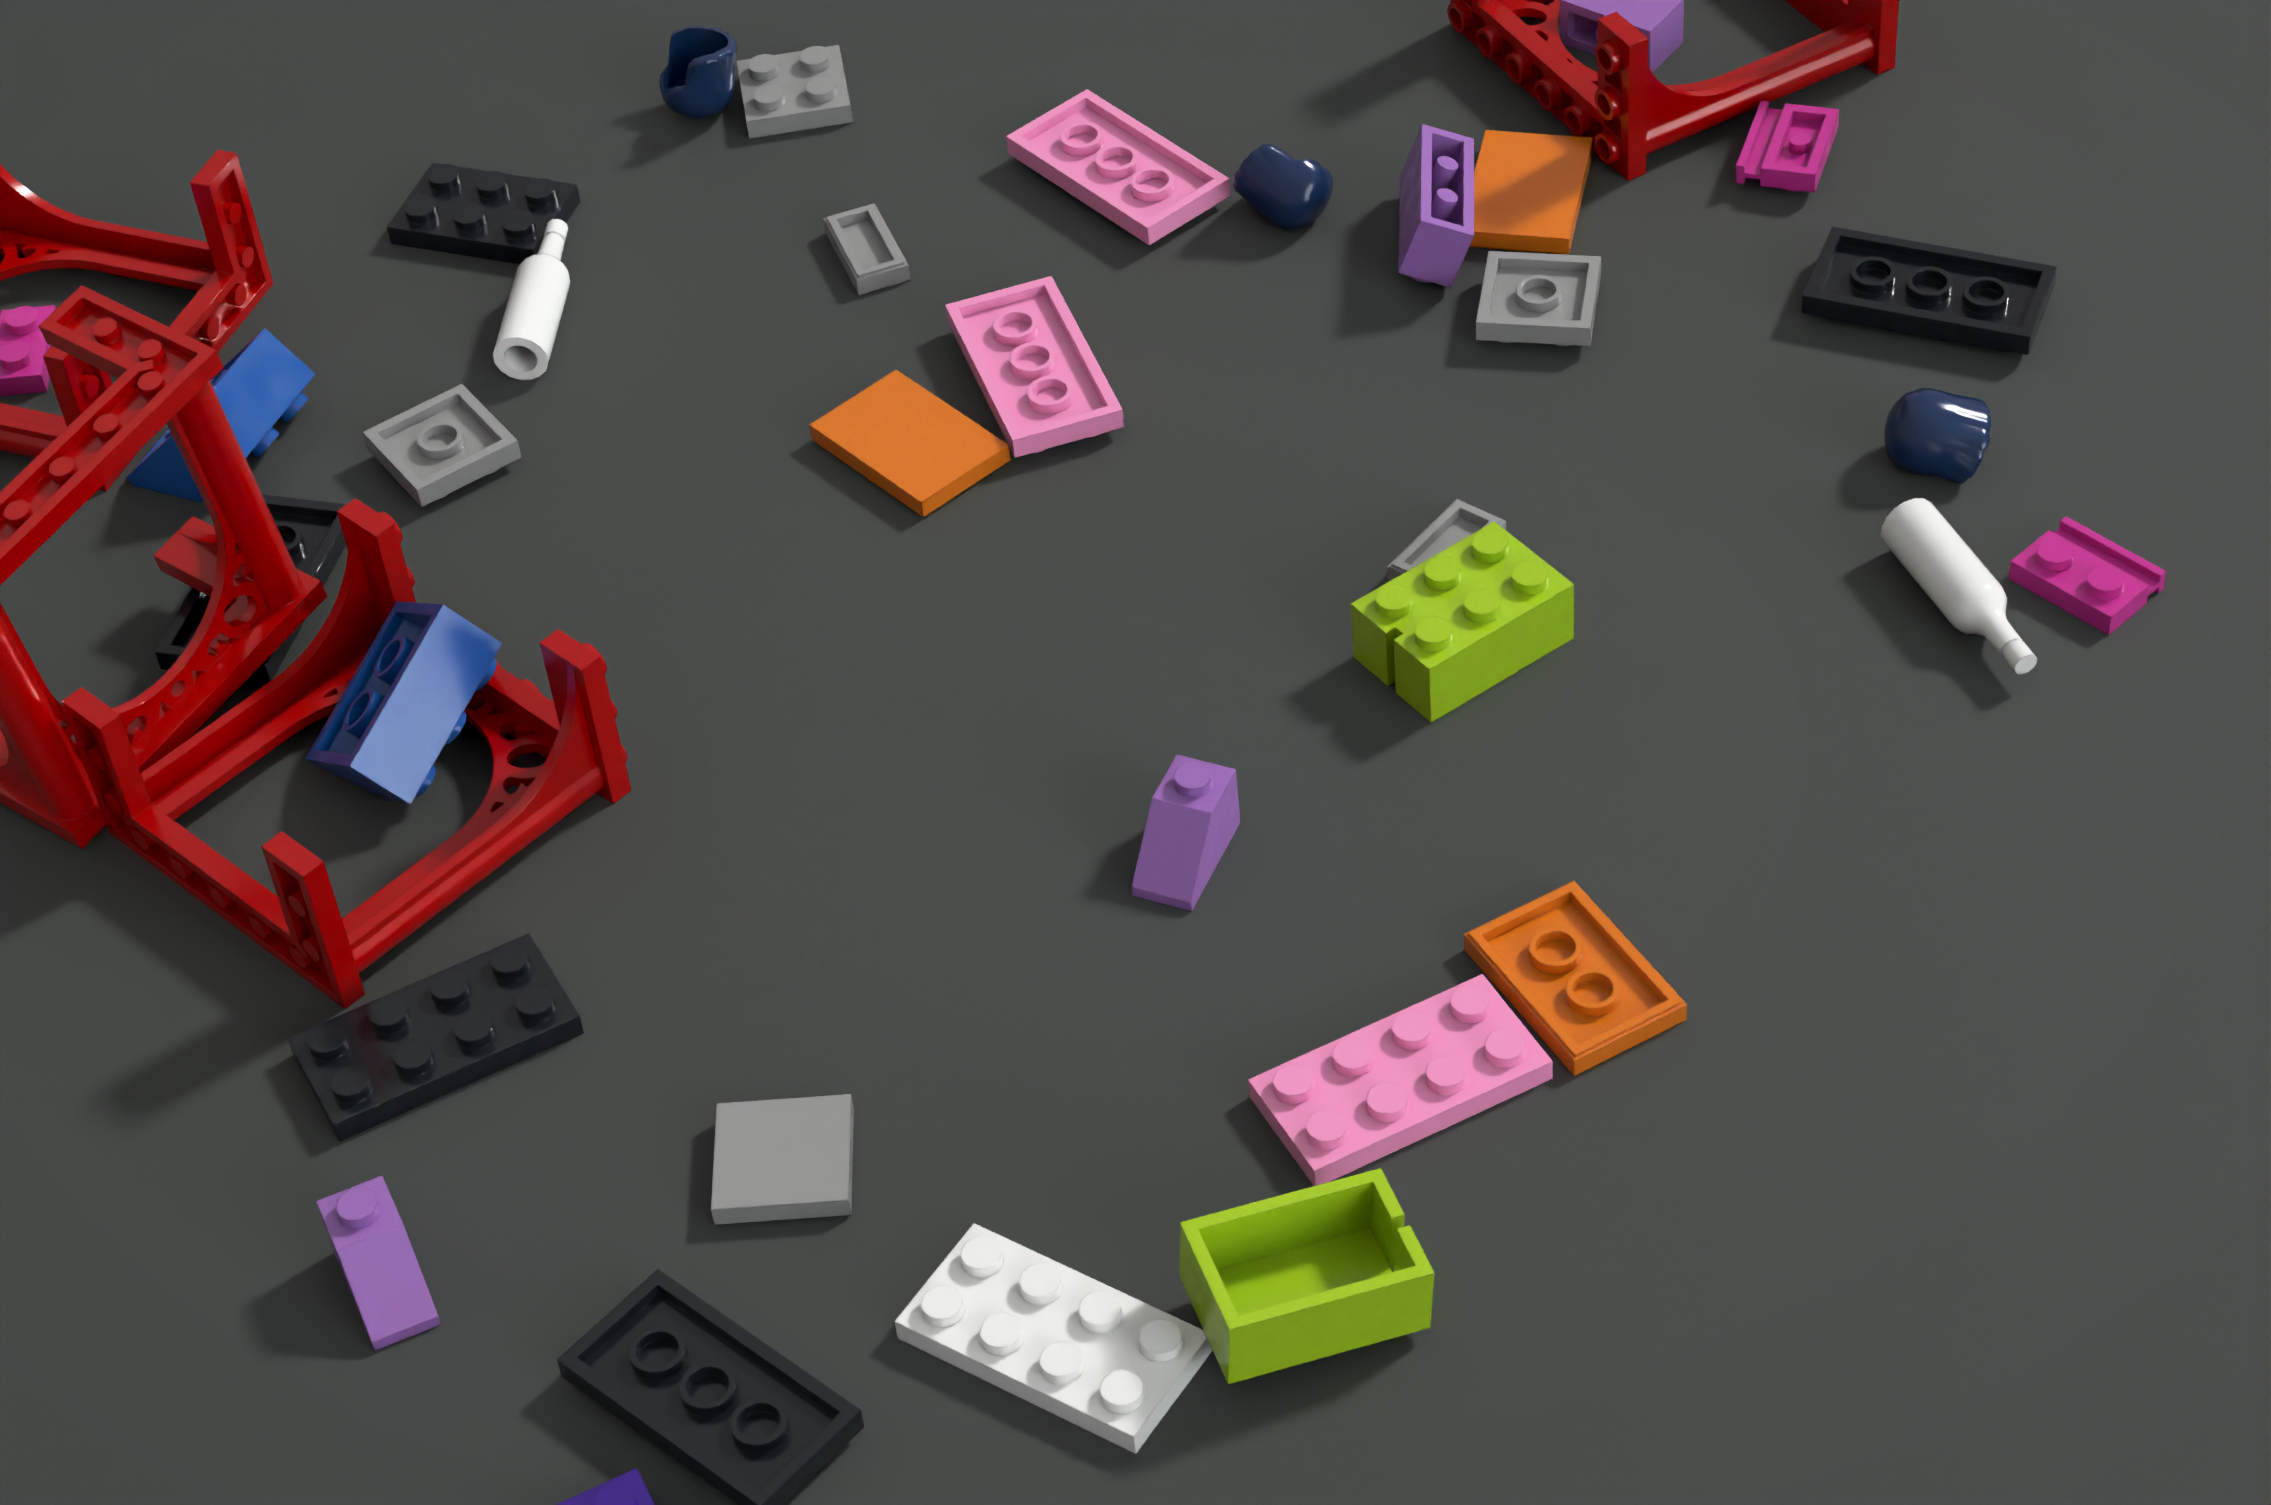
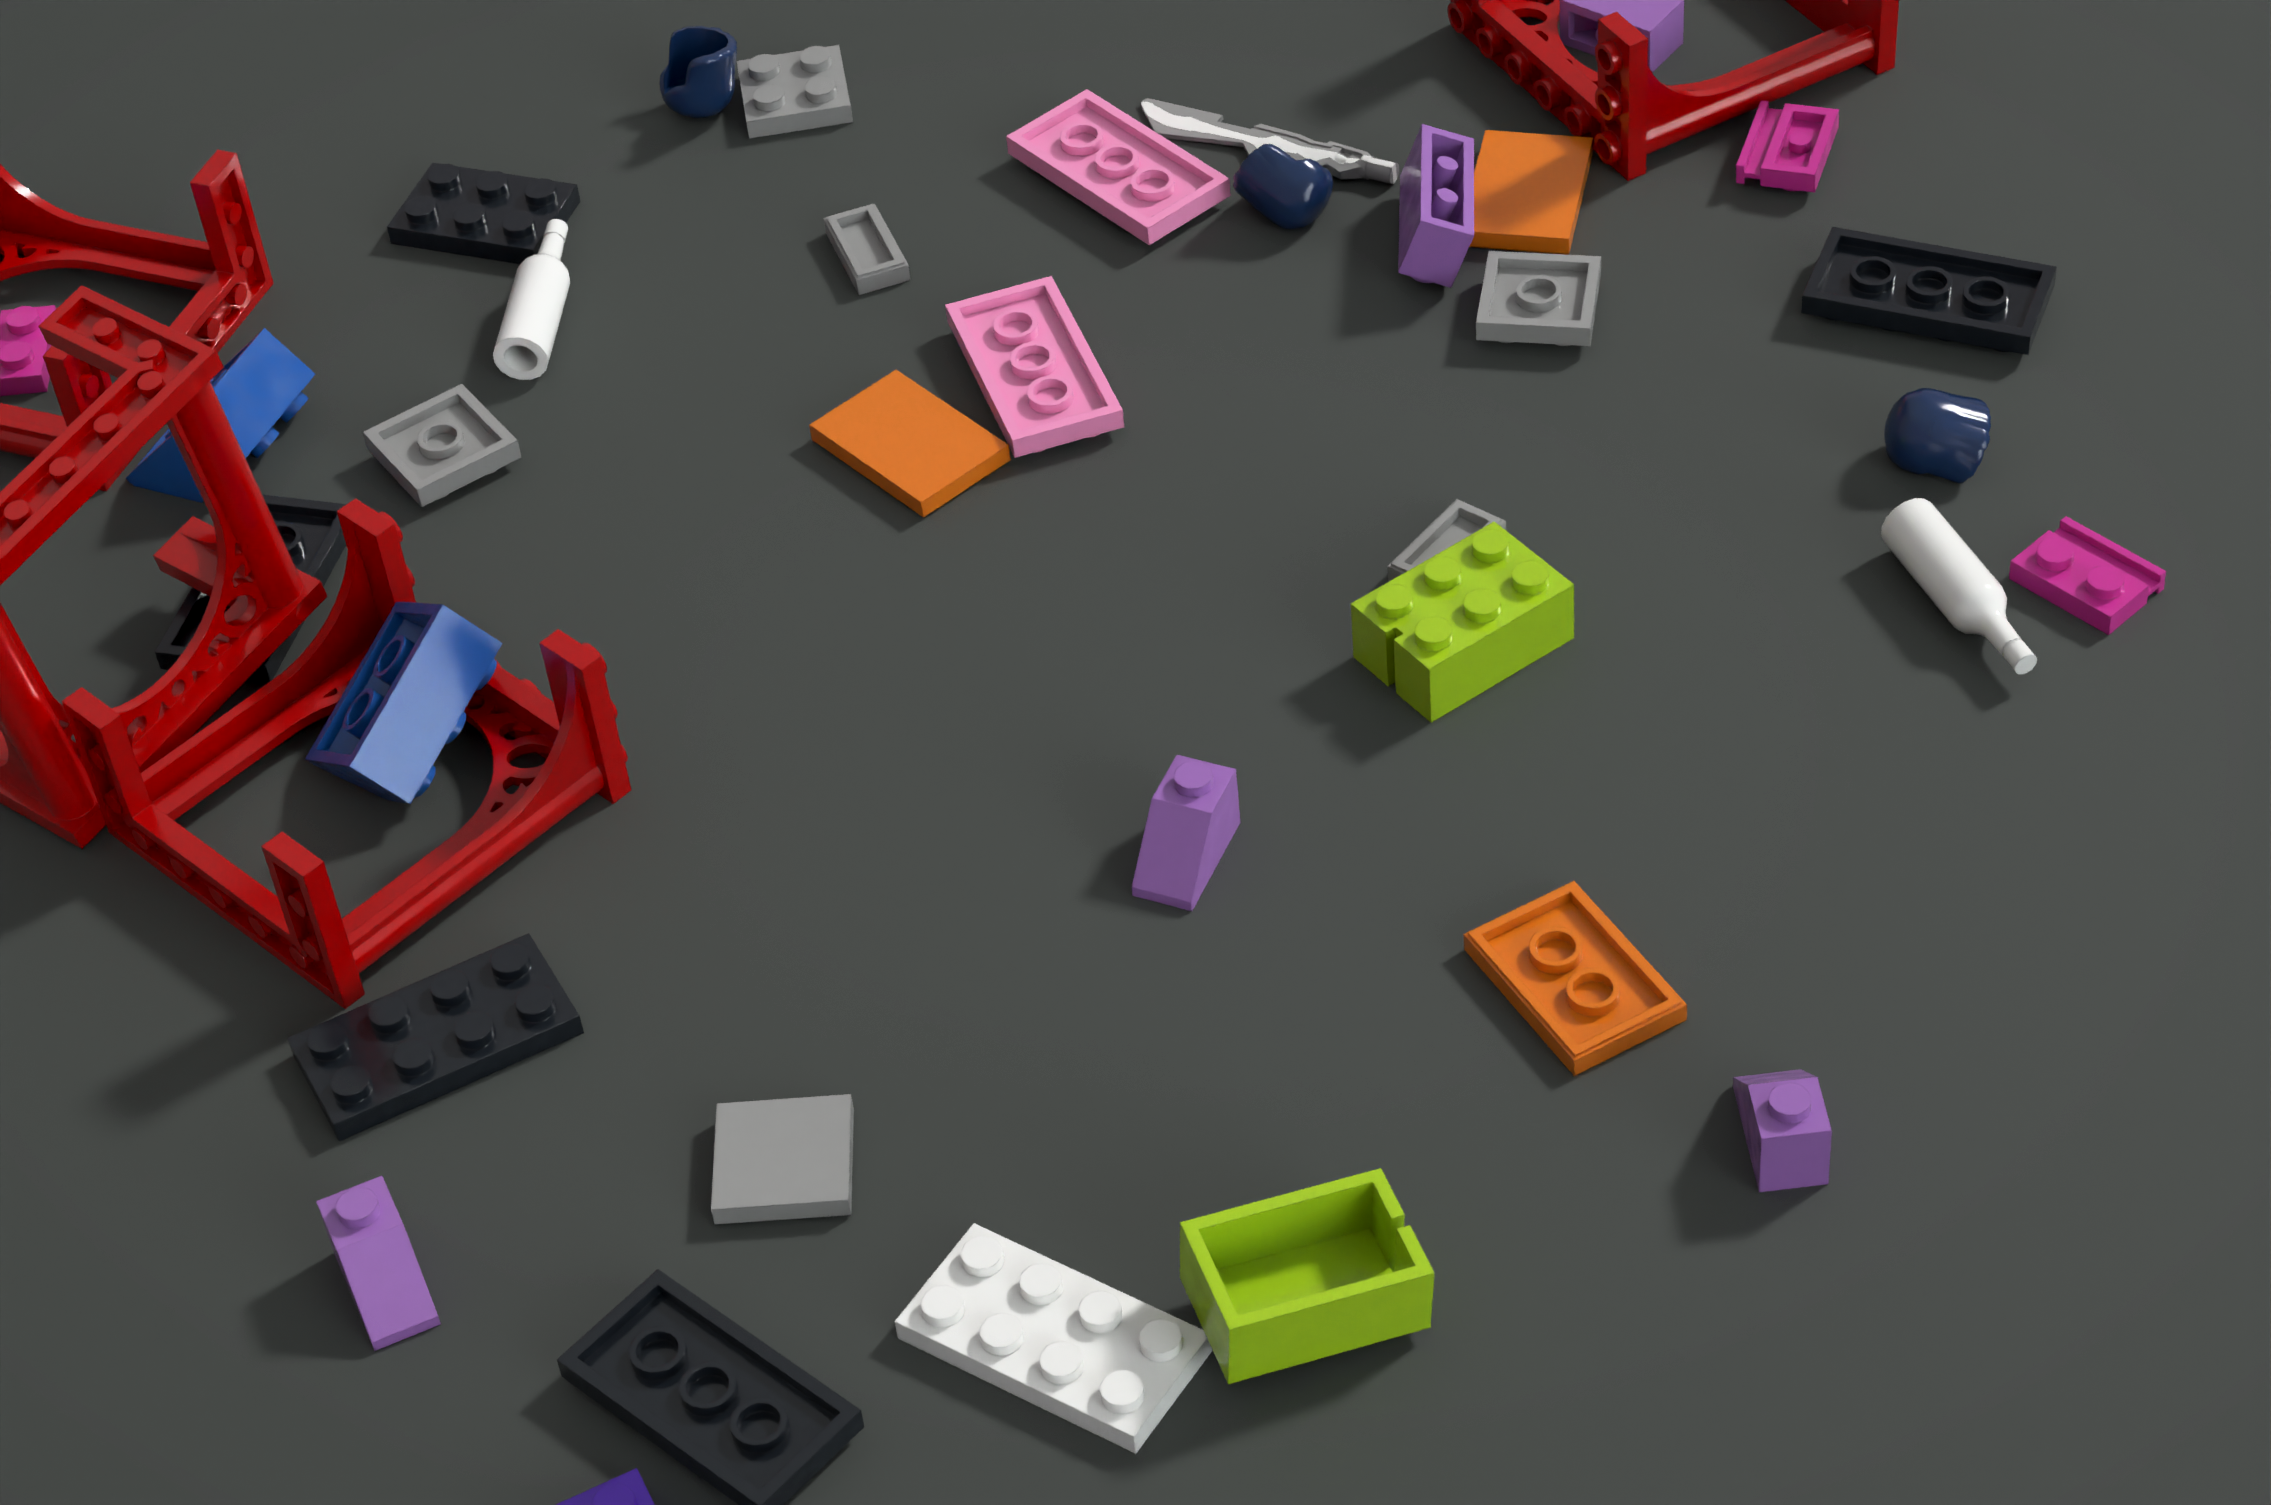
(1197, 125): none -> light grey sword
(1399, 1080): bright pink plate -> none
(1785, 1128): none -> medium lavender slope

